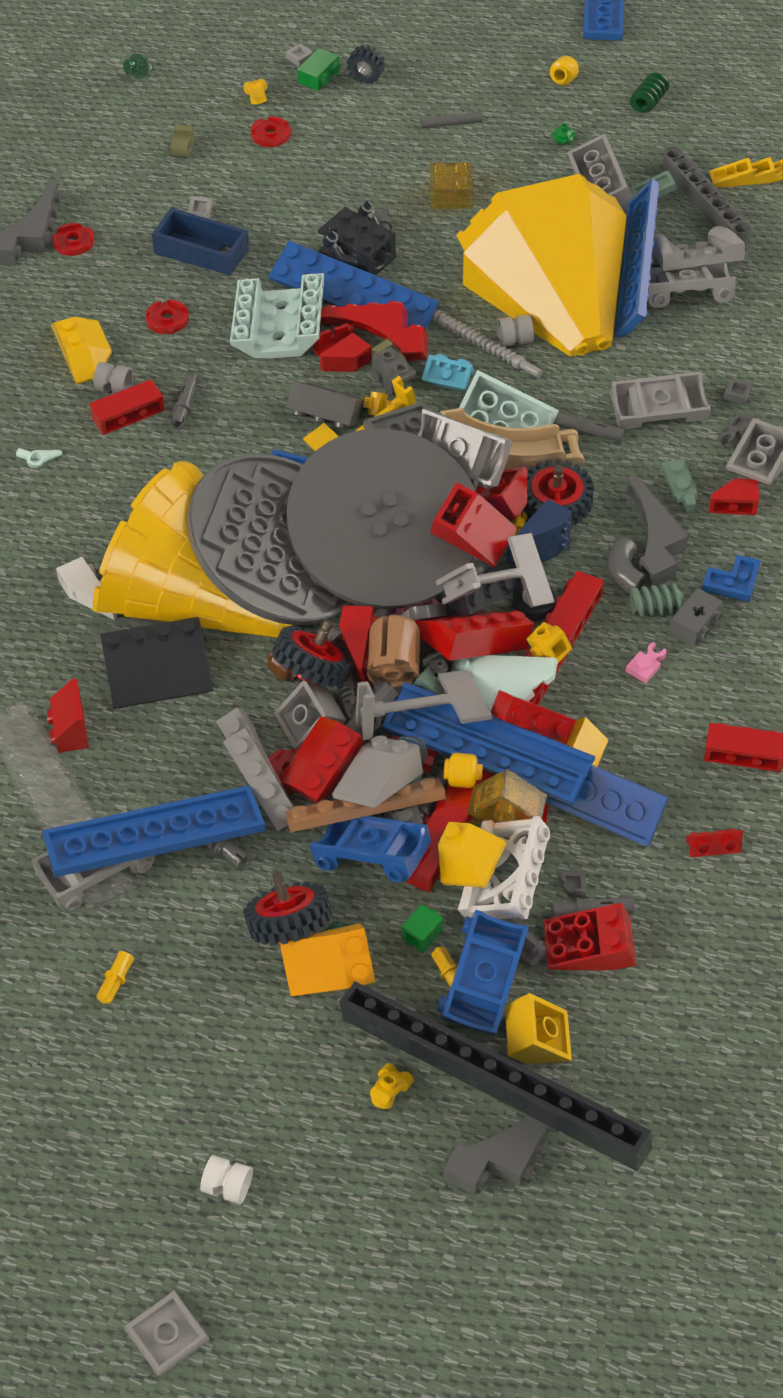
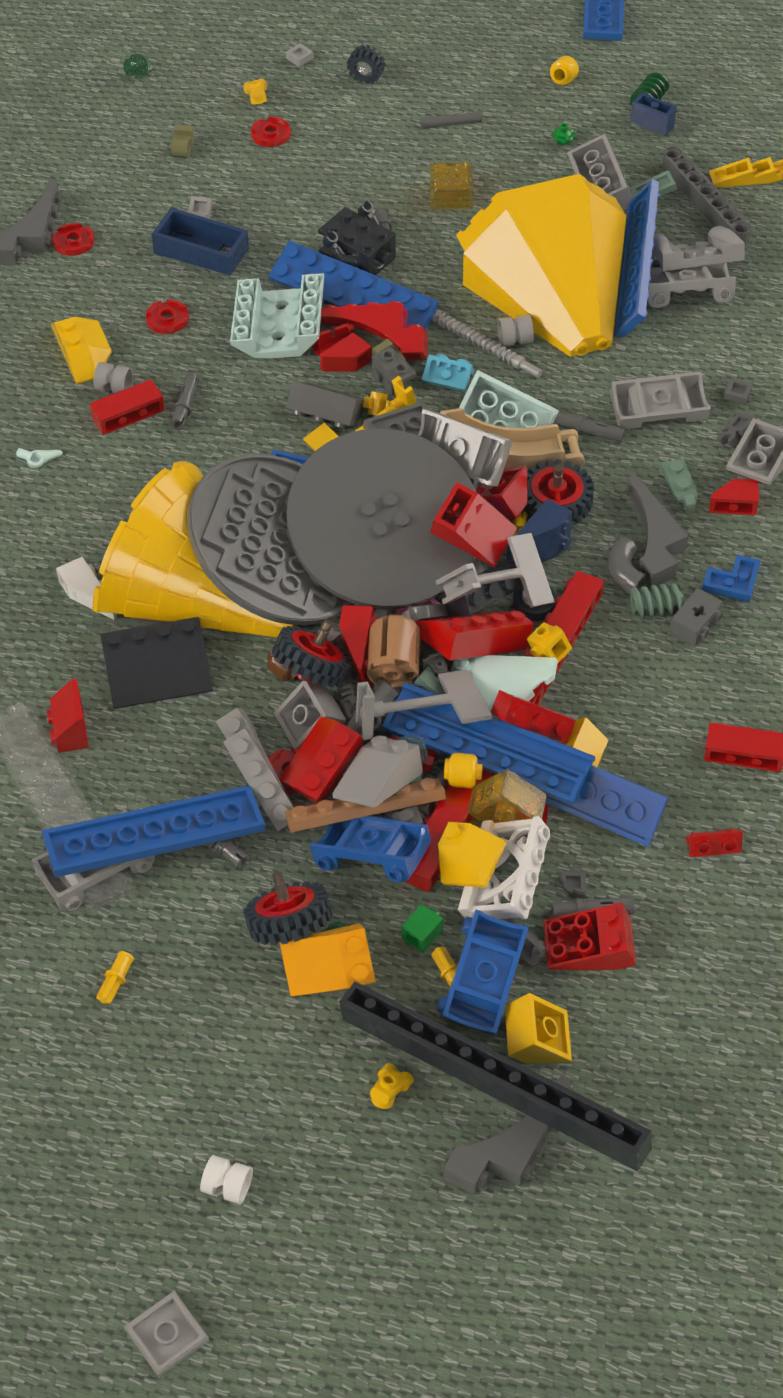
(318, 69): green brick -> none
(646, 665): bright pink plate -> none
(653, 113): none -> dark blue brick

